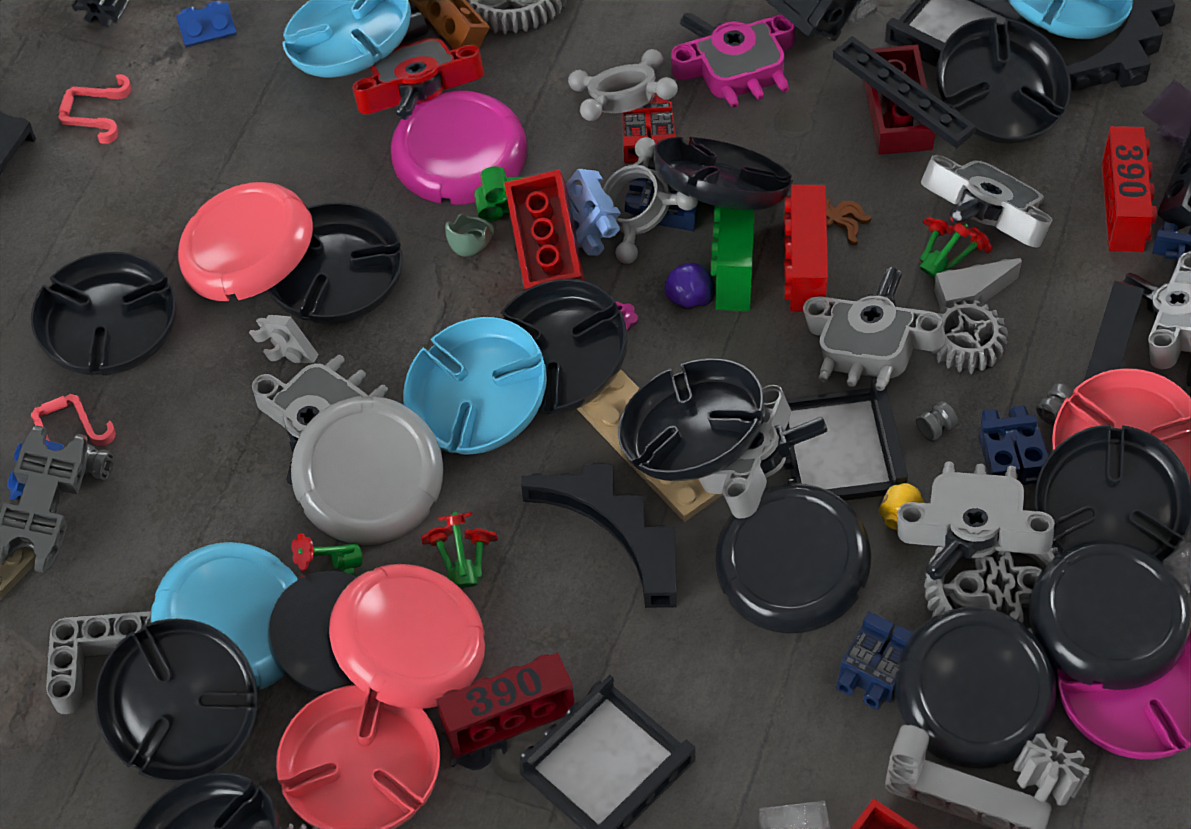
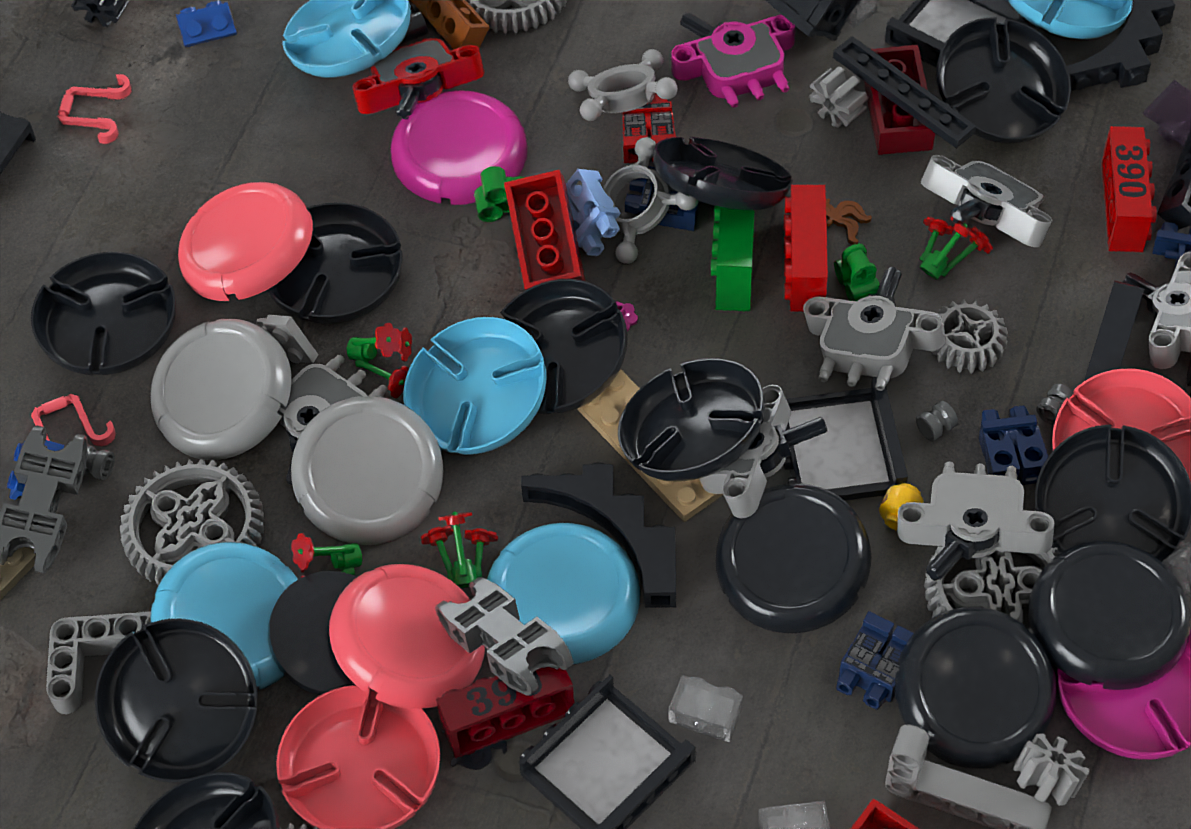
(192, 520): none -> light grey gear
(220, 389): none -> light grey piece
(388, 341): none -> plant
(468, 235): sand green hair -> none
(512, 647): none -> dark grey piece
(573, 583): none -> medium azure piece
(689, 285): dark purple hair -> none
(706, 708): none -> clear brick
(838, 97): none -> light grey gear
(856, 273): none -> green piece
(975, 282): light grey slope -> none

